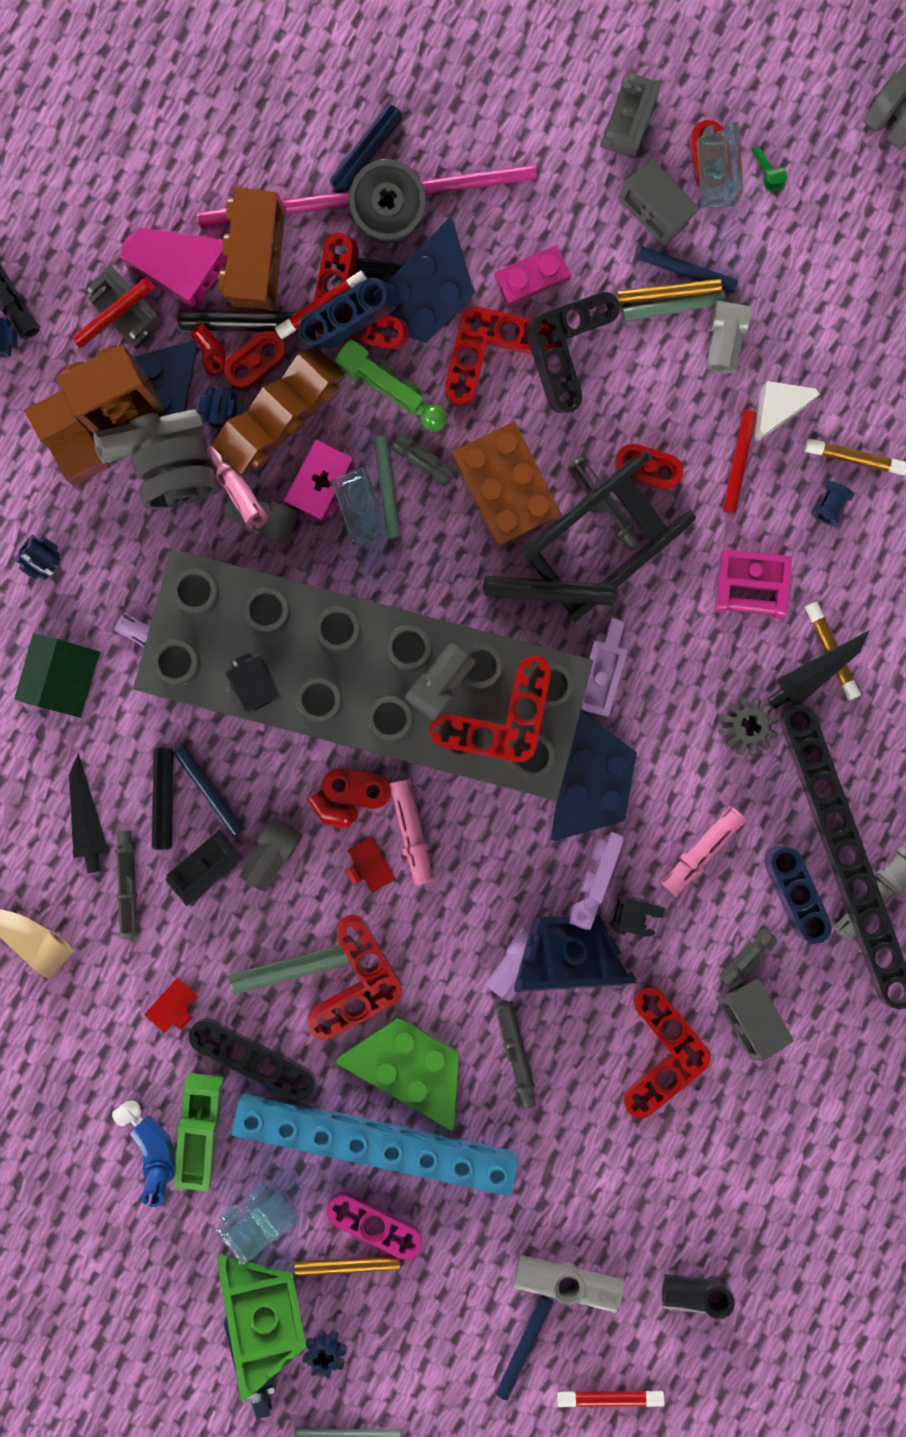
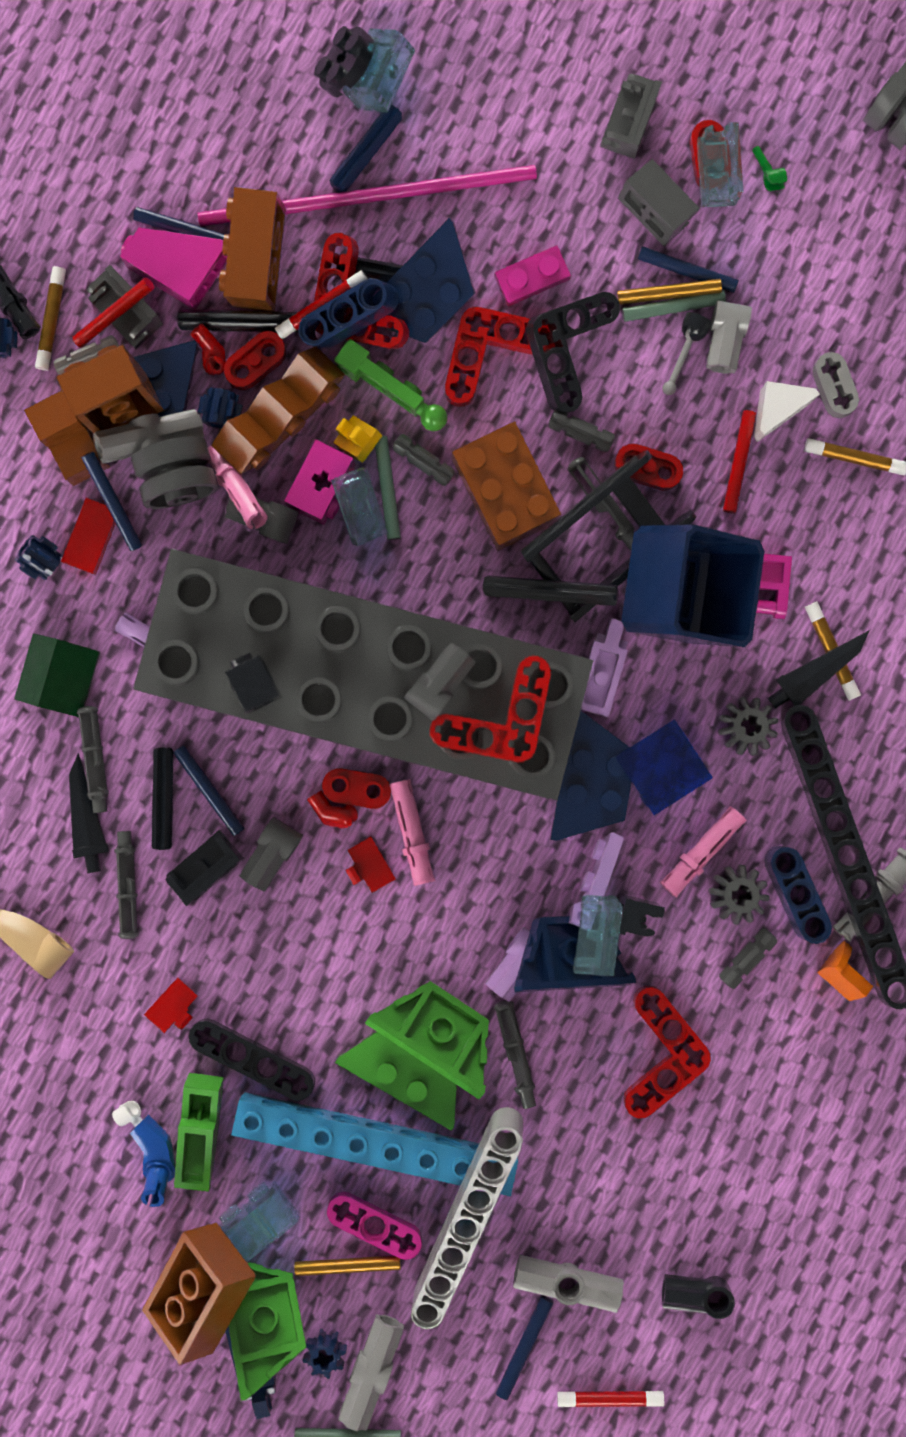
(50, 318): none -> pearl gold bar
(84, 354): none -> light grey axle
(89, 537): none -> red tile
(93, 757): none -> dark grey piece
(111, 501): none -> dark blue piece
(173, 225): none -> dark blue bar
(198, 1293): none -> dark orange brick
(289, 969): sand green axle -> none
(345, 60): none -> black plate
(356, 438): none -> yellow tile
(370, 980): red beam -> none
(371, 1372): none -> light grey piece
(384, 73): none -> clear light blue brick
(384, 180): dark grey wheel -> none
(438, 1033): none -> bright green wing
(459, 1236): none -> light grey beam
(581, 431): none -> dark grey axle
(598, 935): none -> clear light blue hinge
(664, 767): none -> clear blue hinge
(693, 585): none -> dark blue plate
(694, 329): none -> hinge
(744, 905): none -> dark grey gear
(755, 1020): dark grey hinge -> none
(832, 504): dark blue bush -> none
(843, 382): none -> light grey beam
(843, 976): none -> orange tile

